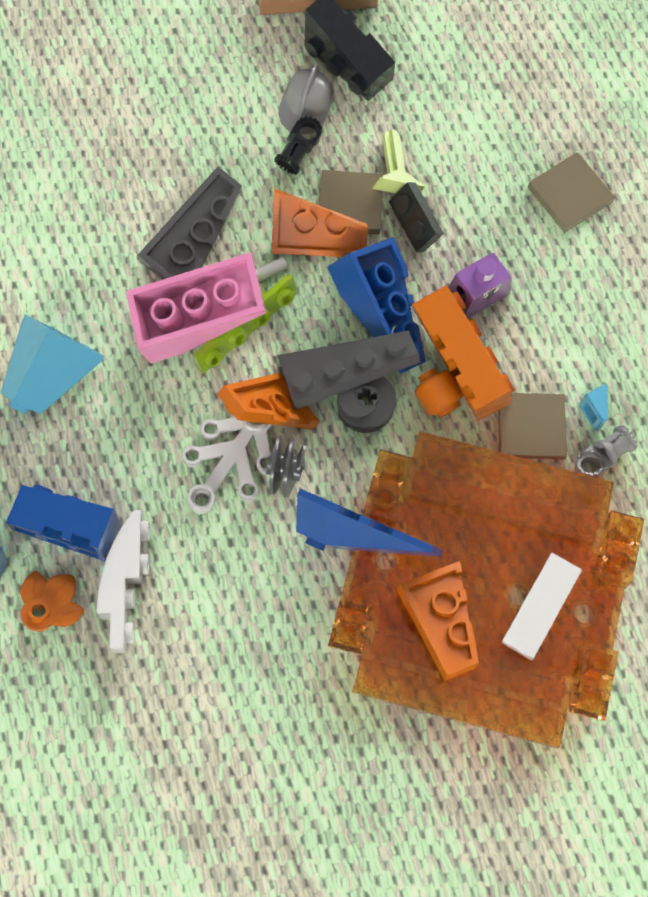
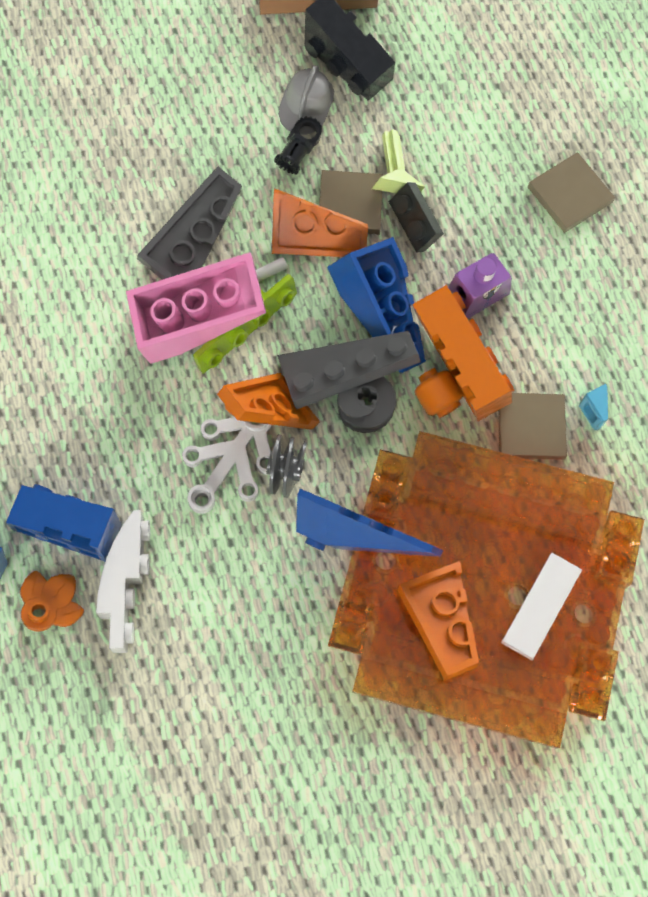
(44, 366): medium azure slope -> none
(607, 451): light grey connector -> none

